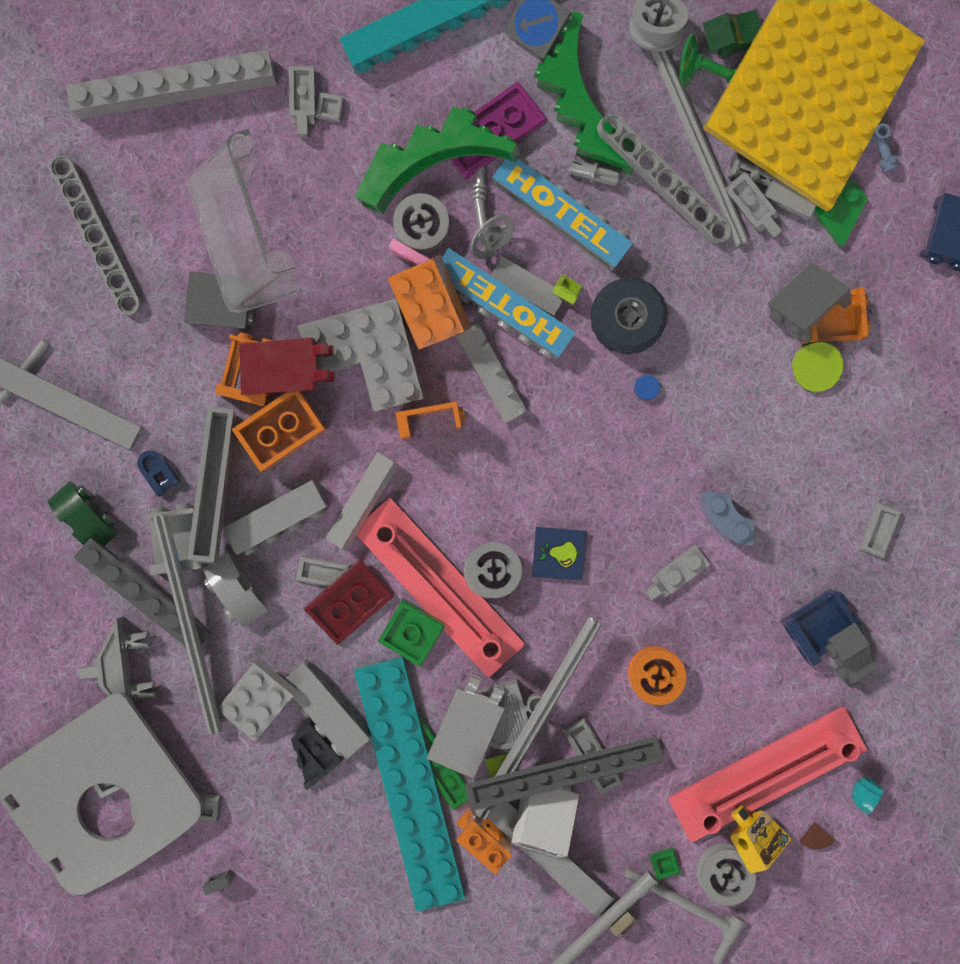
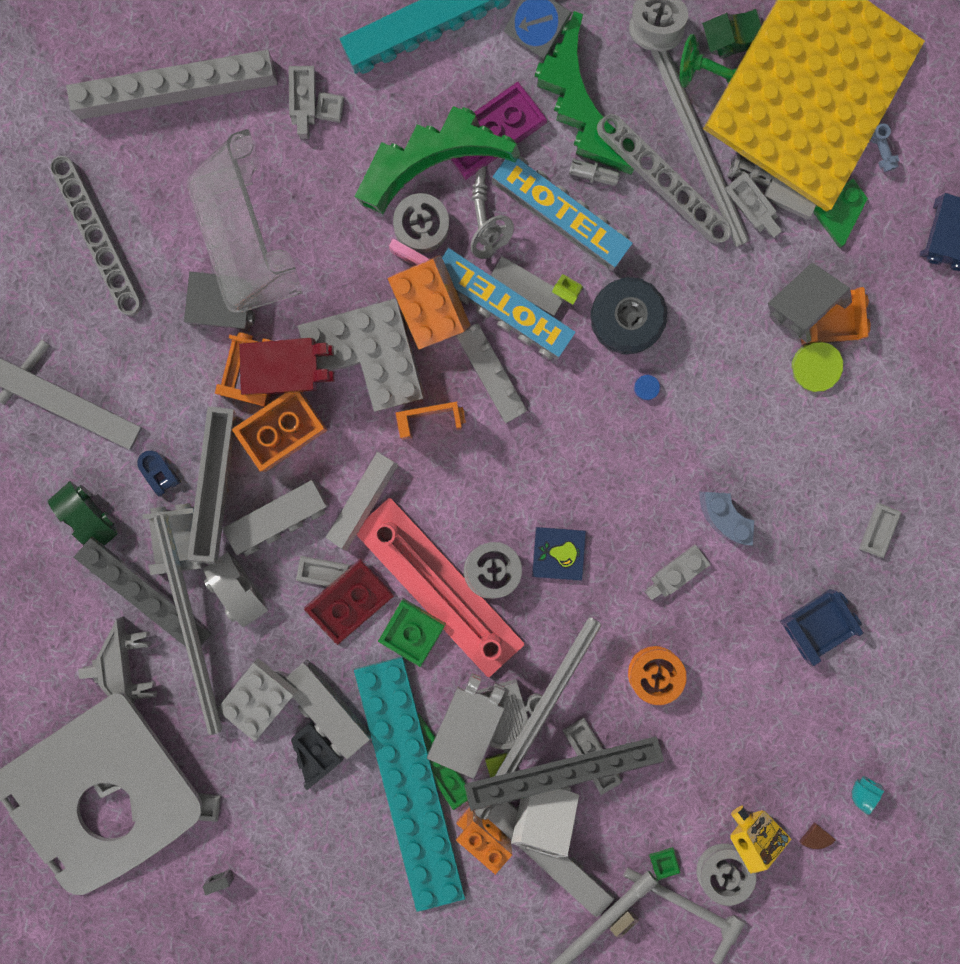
(767, 773): coral piece -> none
(851, 654): dark grey brick -> none

